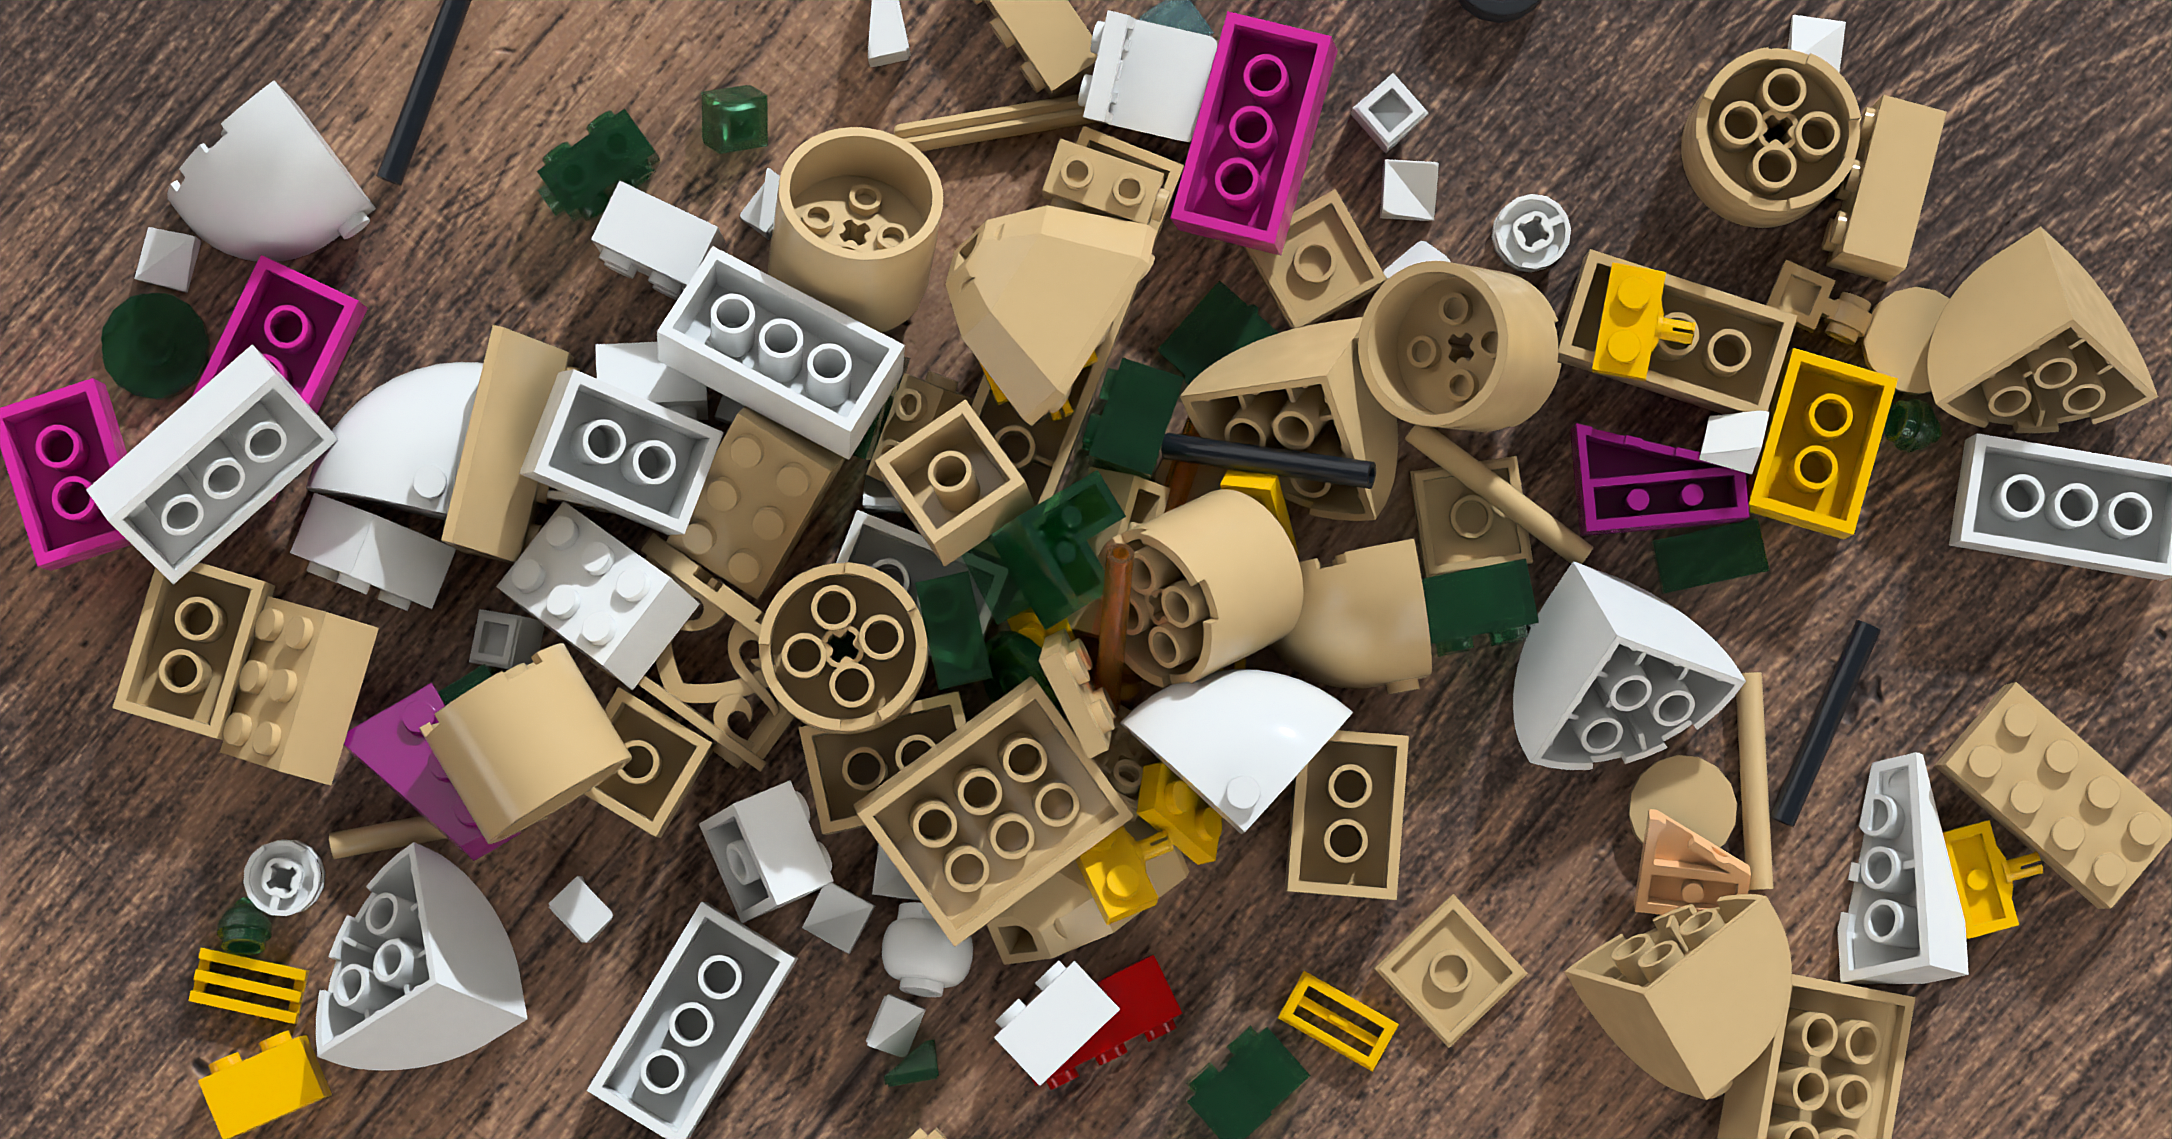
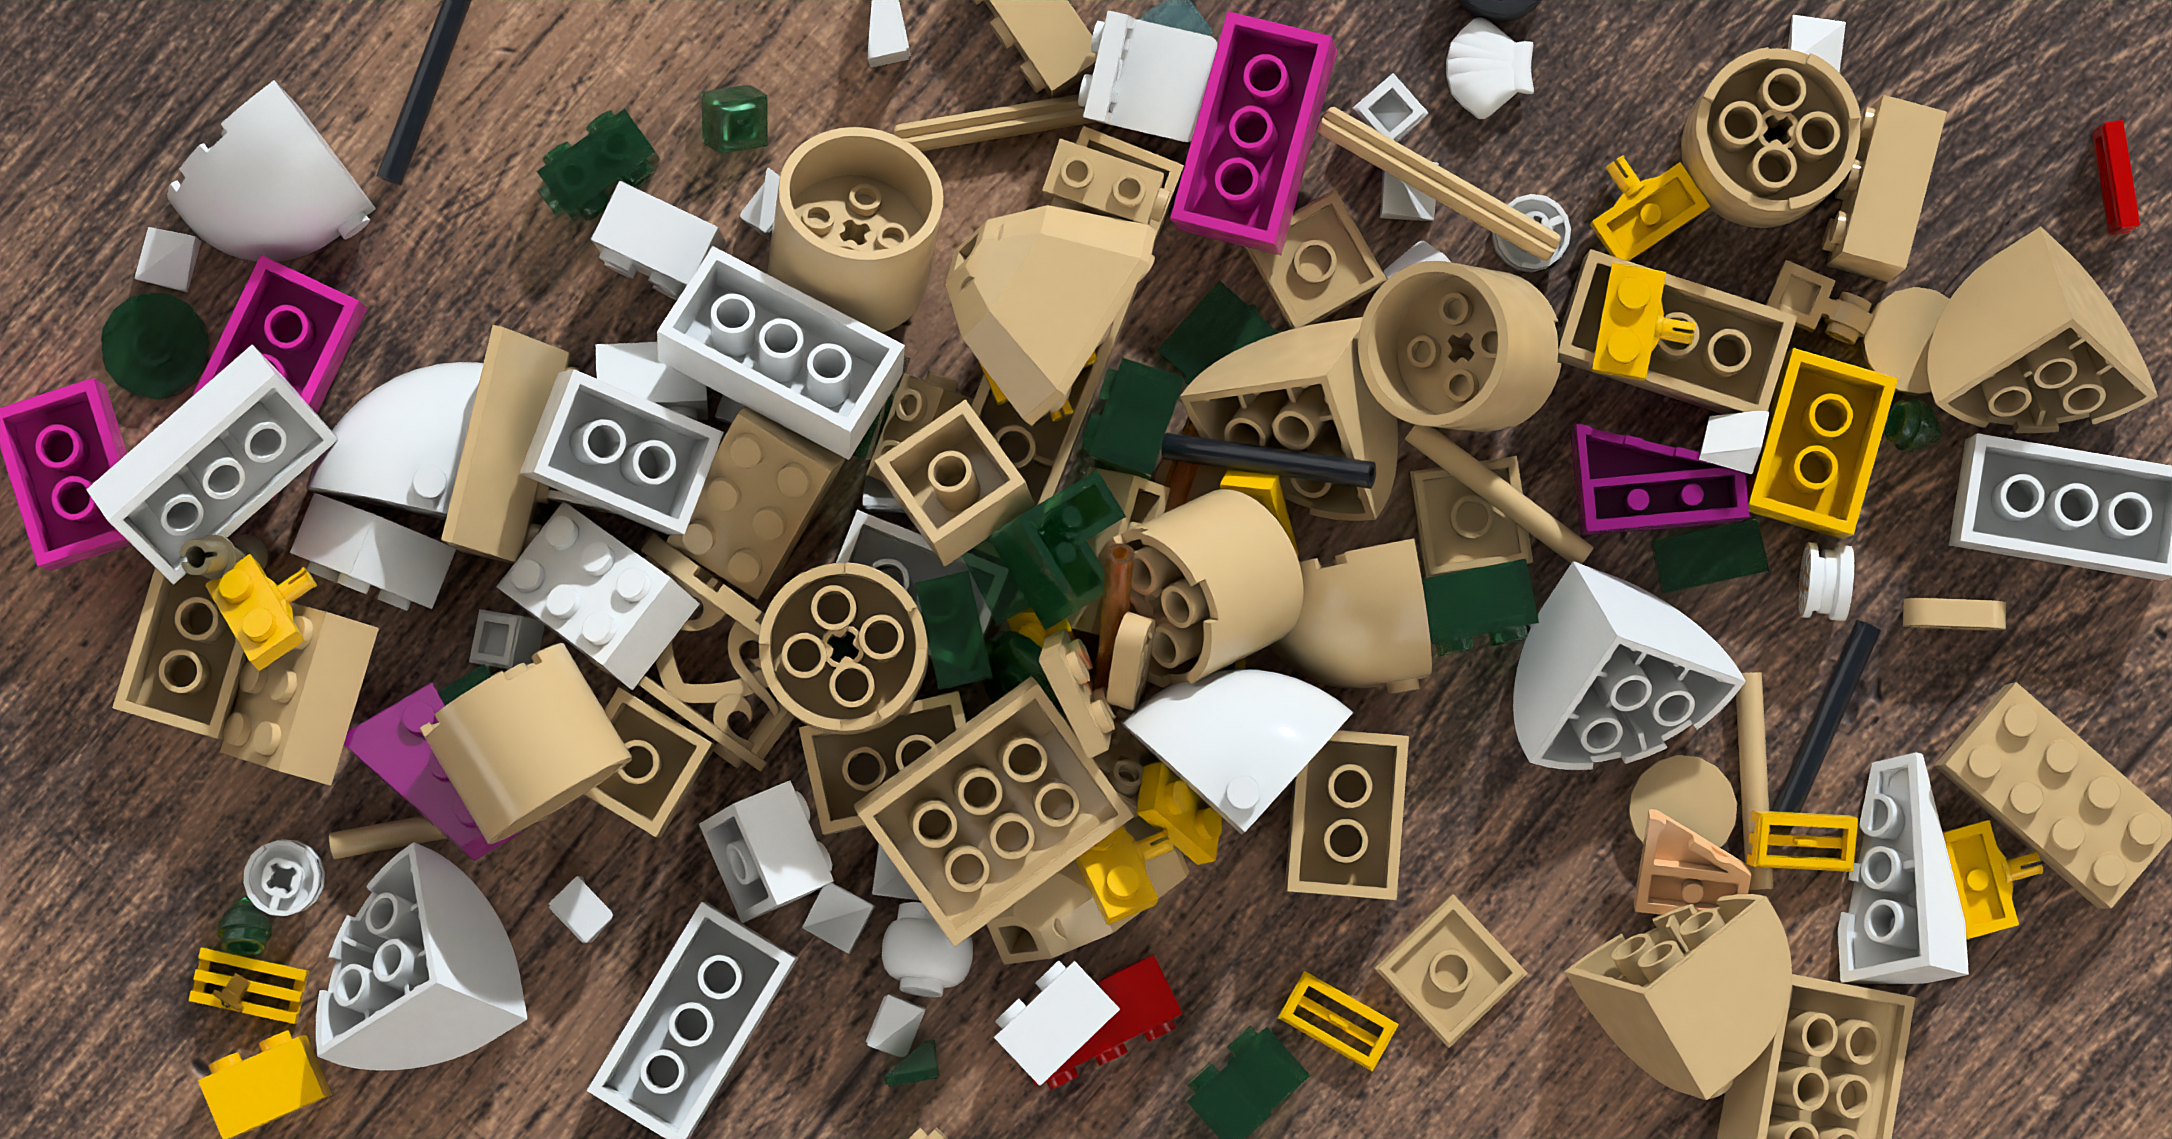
(218, 555): none -> dark tan pin
(233, 992): none -> pearl gold piece
(260, 609): none -> yellow plate
(1130, 661): none -> tan beam
(1439, 183): none -> tan axle
(1487, 68): none -> white animal
(1647, 209): none -> yellow plate
(1762, 838): none -> yellow tile
(1826, 581): none -> white wheel
(1954, 614): none -> tan beam
(2116, 177): none -> red tile

